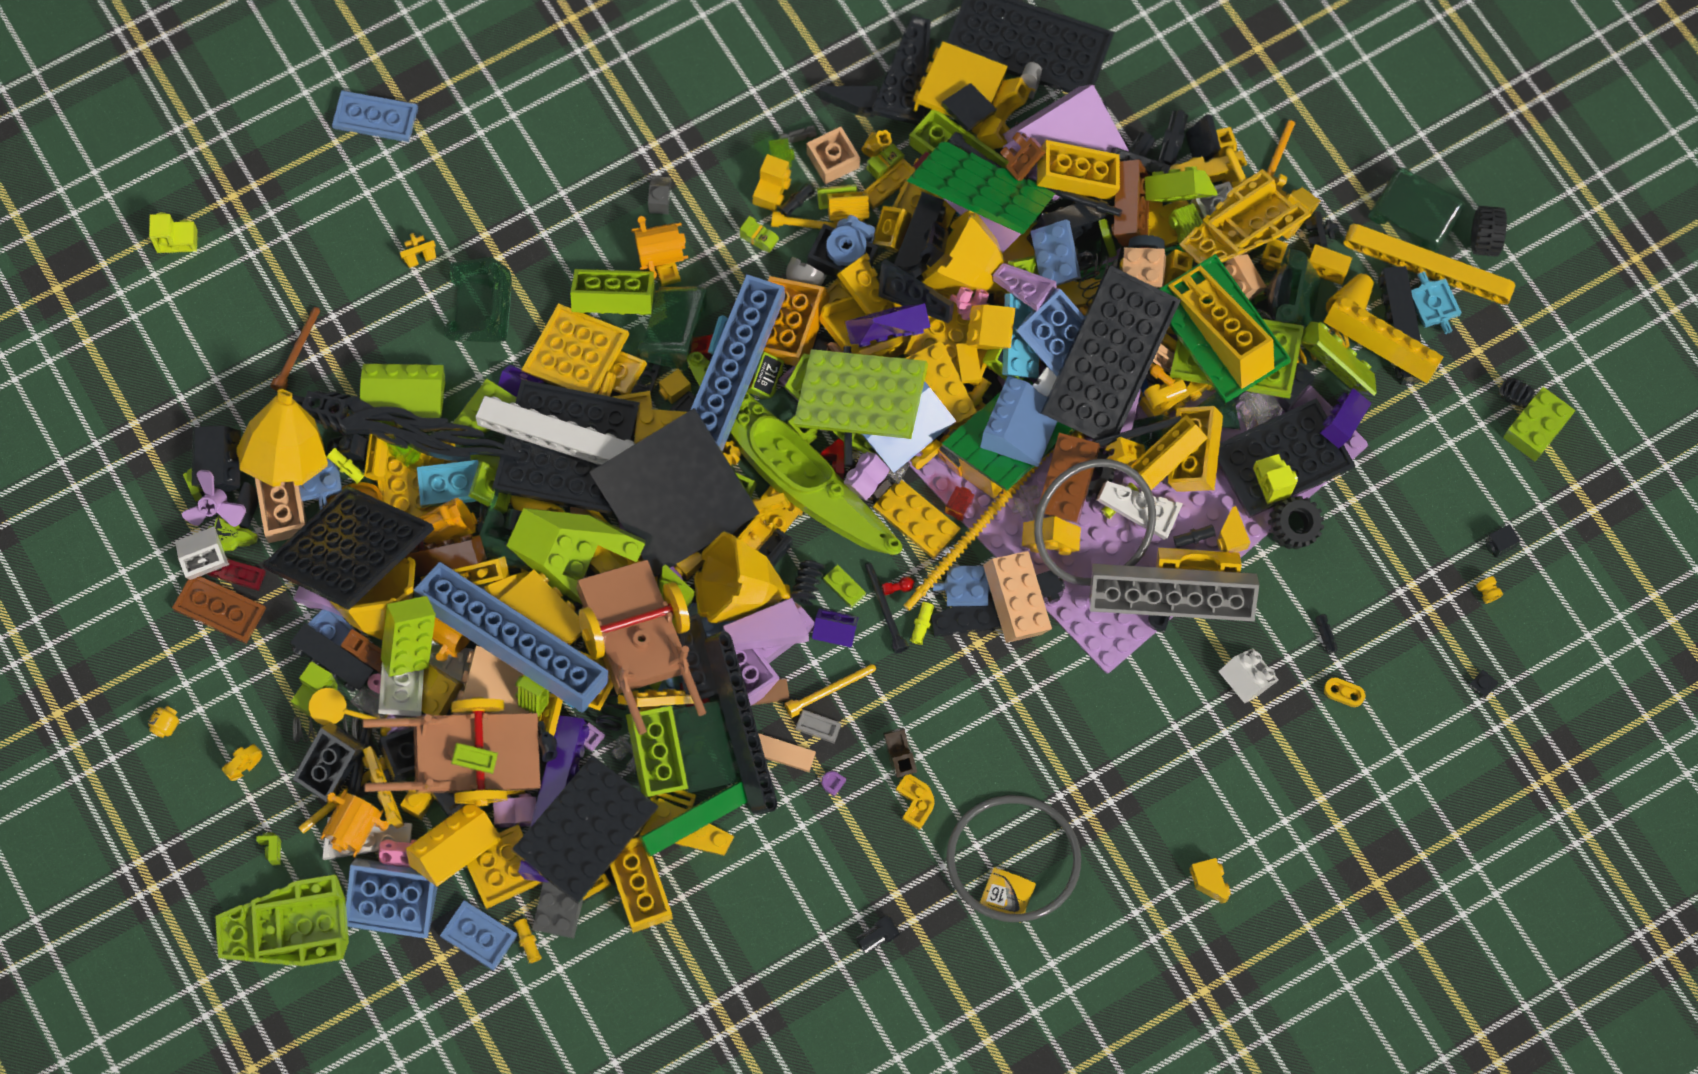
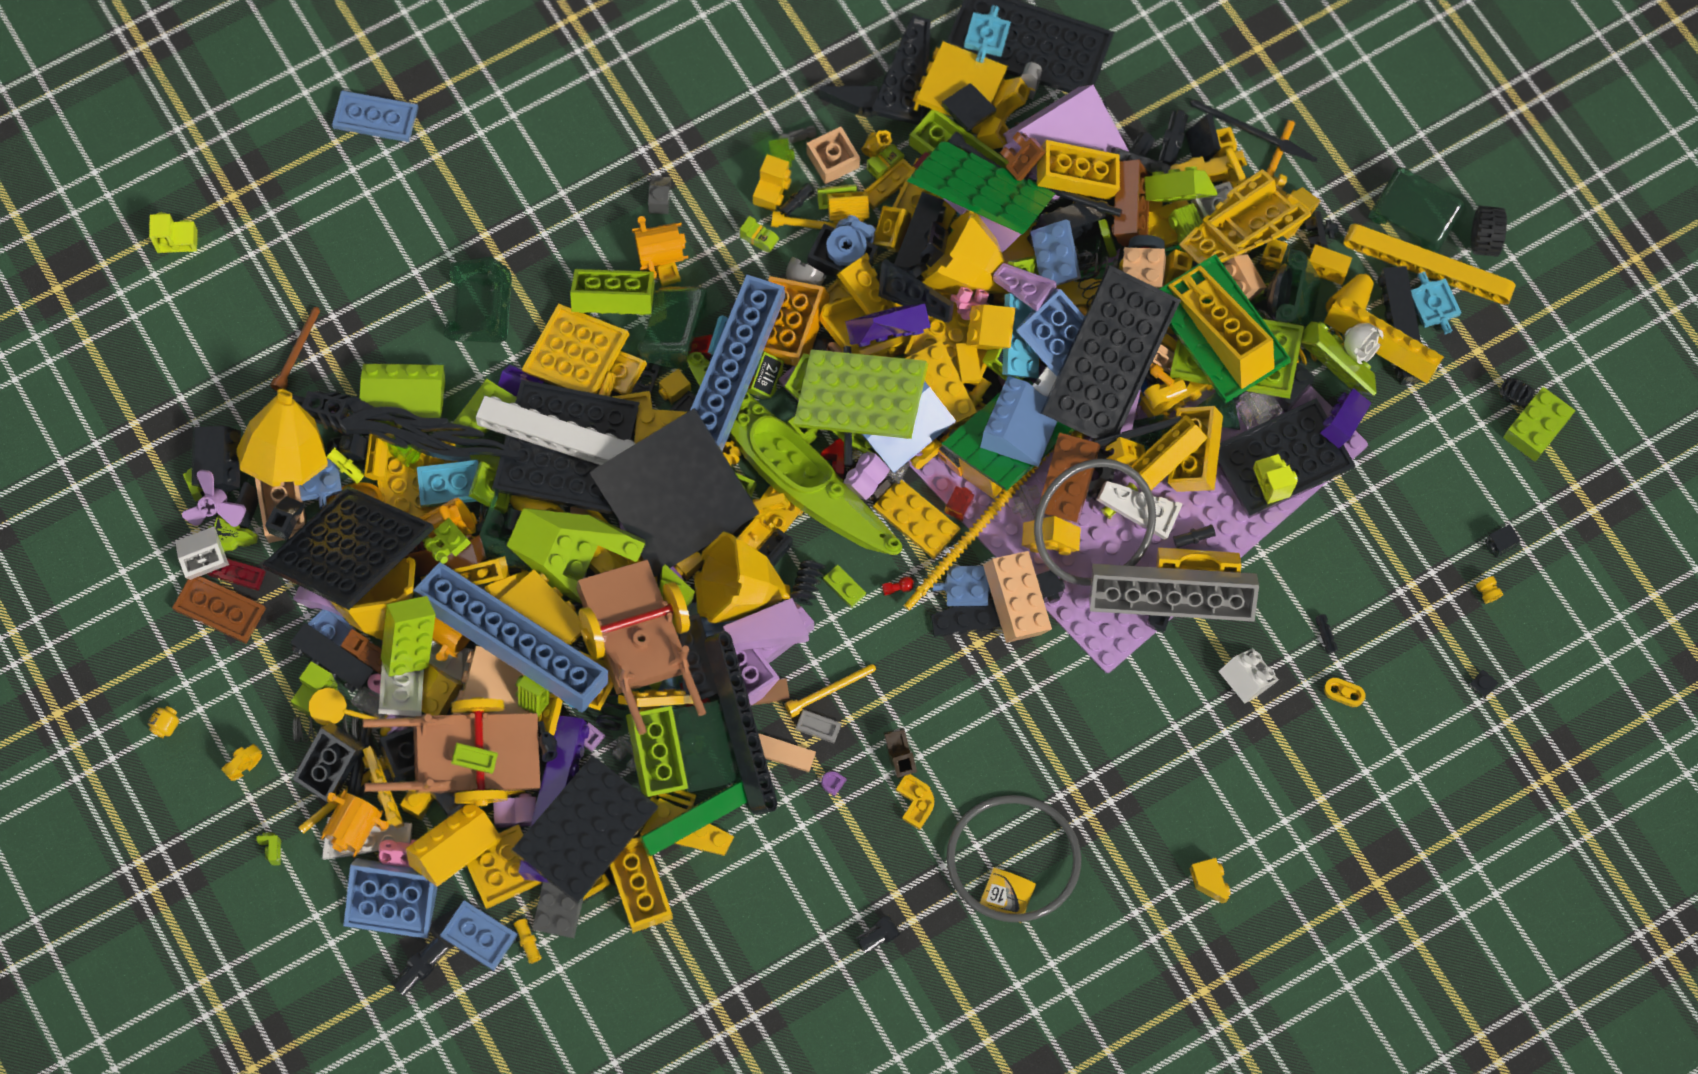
(284, 517): none -> black slope
(288, 926): lime wedge -> none
(410, 254): yellow hips -> none
(420, 966): none -> black piece
(451, 536): none -> lime plate
(835, 627): dark purple panel -> none
(898, 644): black piece -> none
(922, 623): neon yellow pin -> none
(987, 34): none -> medium azure plate
(1233, 534): yellow slope -> none
(1285, 145): none -> black piece
(1310, 516): black tyre -> none
(1362, 341): none -> white cylinder

